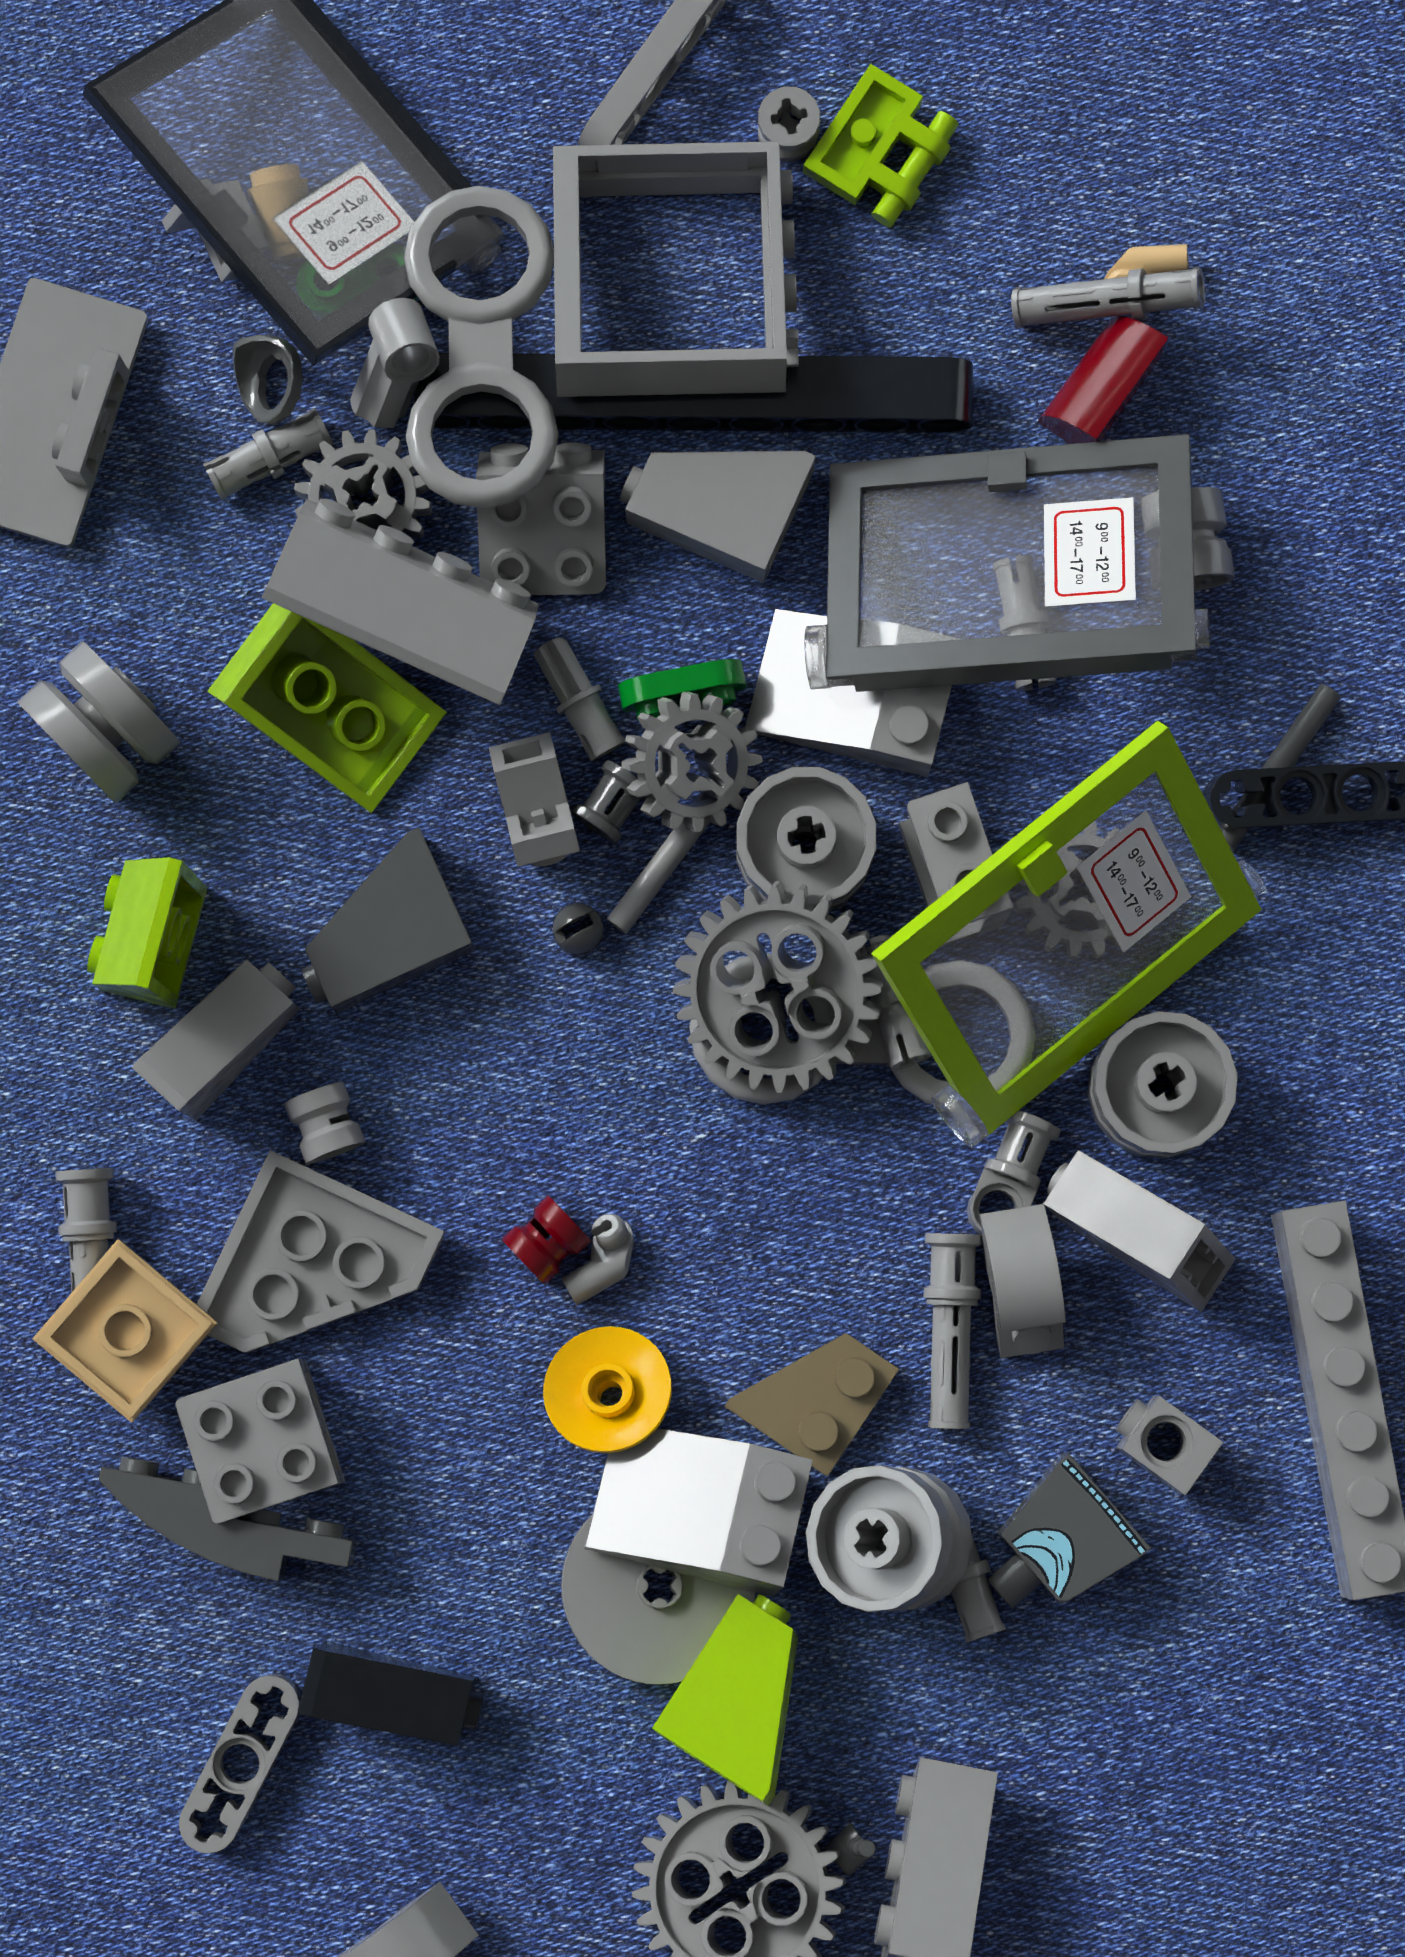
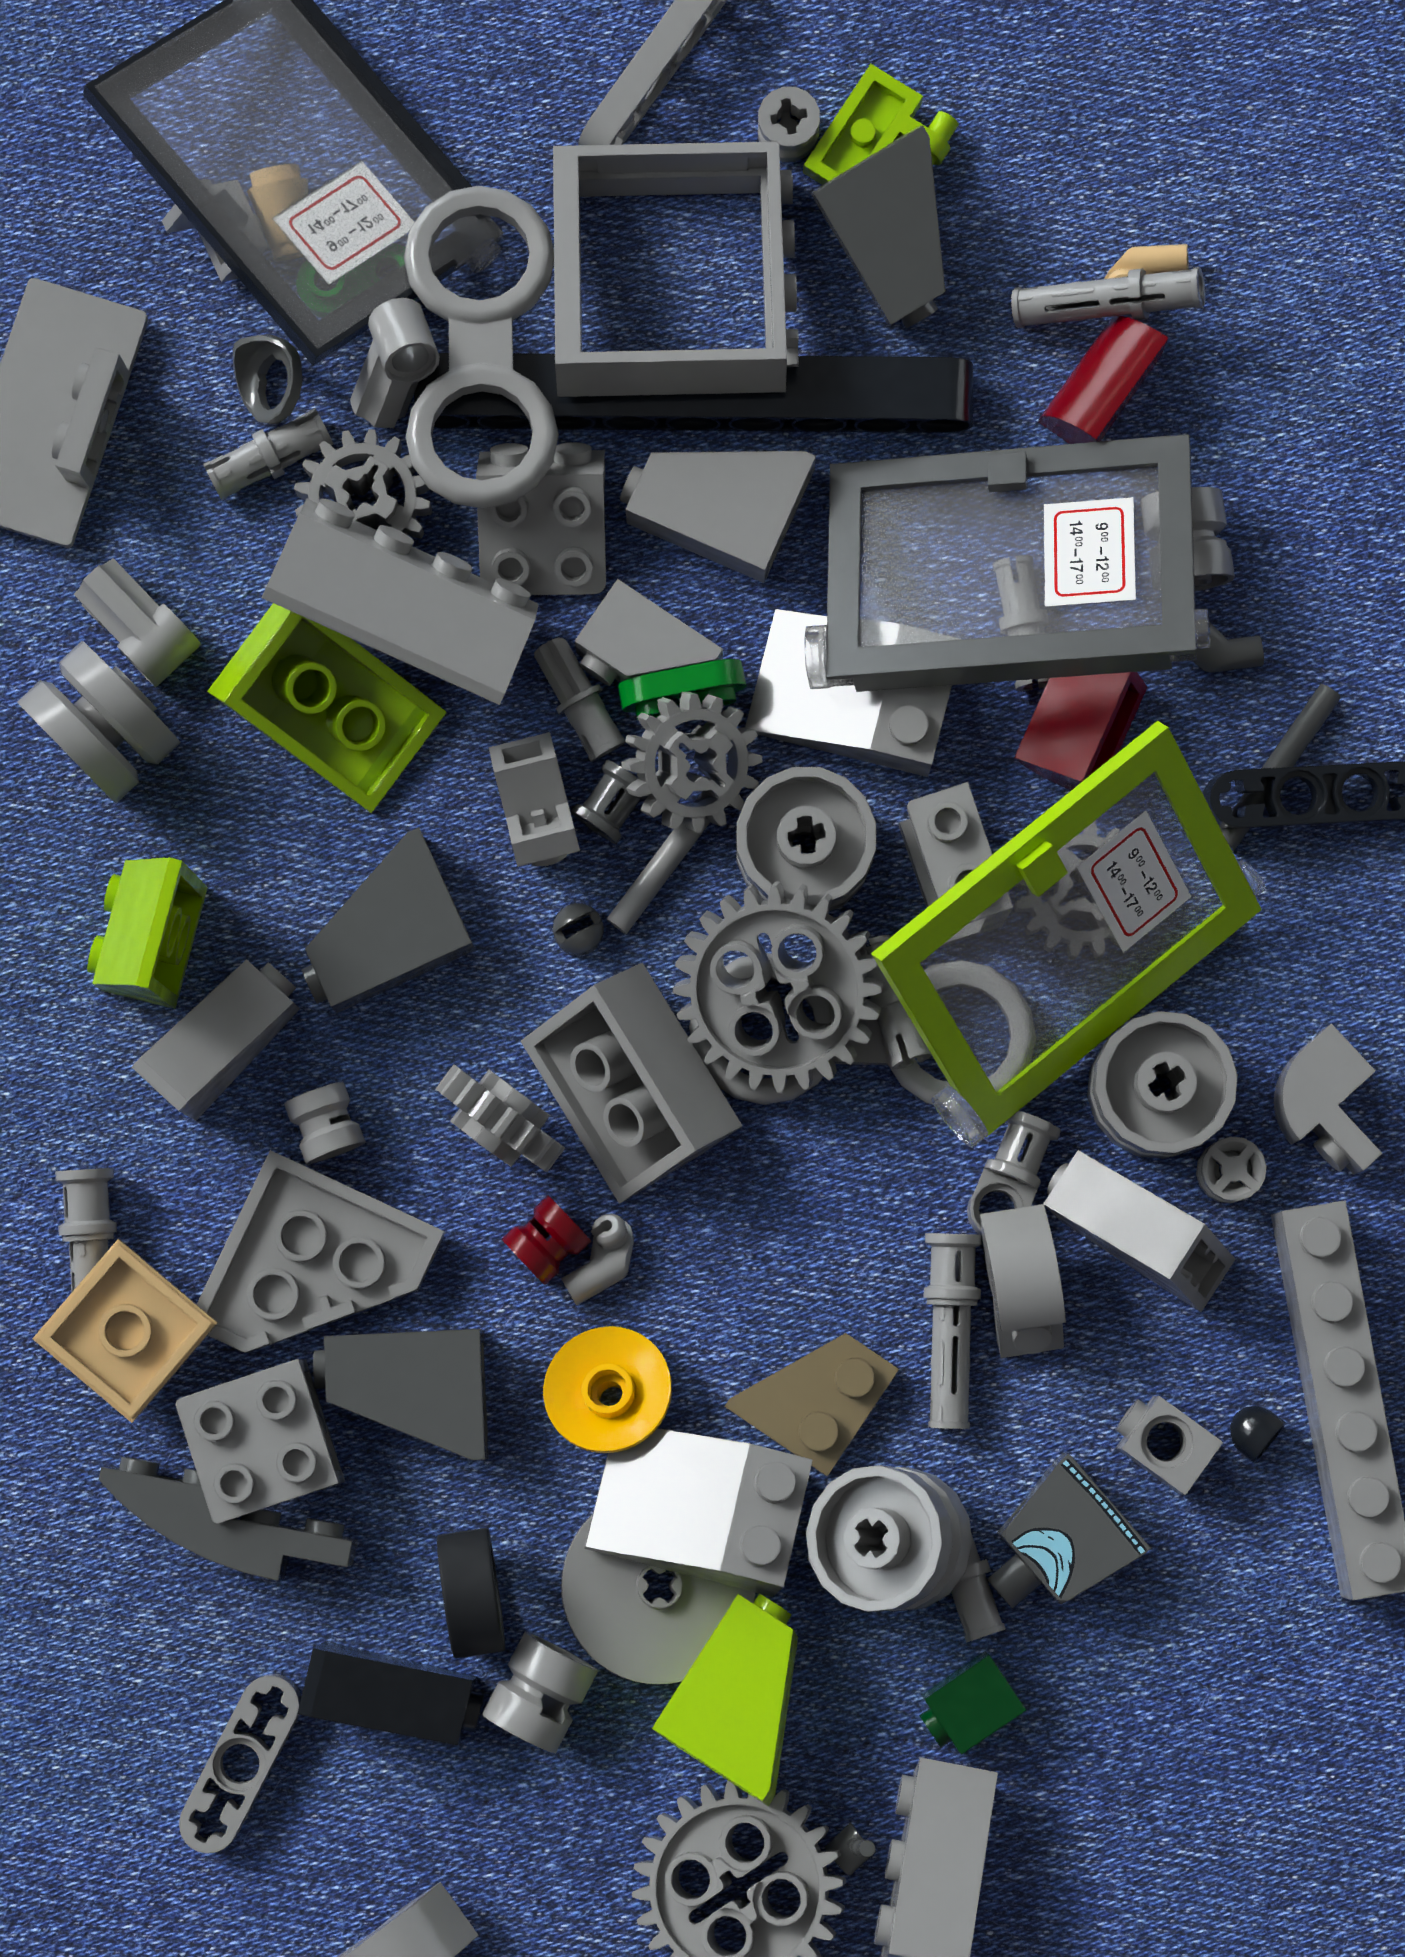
(146, 632): none -> light grey piece
(413, 1383): none -> dark grey slope
(470, 1593): none -> black tyre
(500, 1118): none -> light grey gear
(540, 1692): none -> light grey wheel
(630, 1082): none -> light grey slope
(637, 638): none -> light grey slope
(890, 226): none -> dark grey slope
(970, 1704): none -> dark green brick
(1080, 725): none -> dark red brick
(1230, 653): none -> dark grey arm
(1239, 1162): none -> light grey wheel
(1255, 1430): none -> black hinge
(1309, 1098): none -> light grey brick

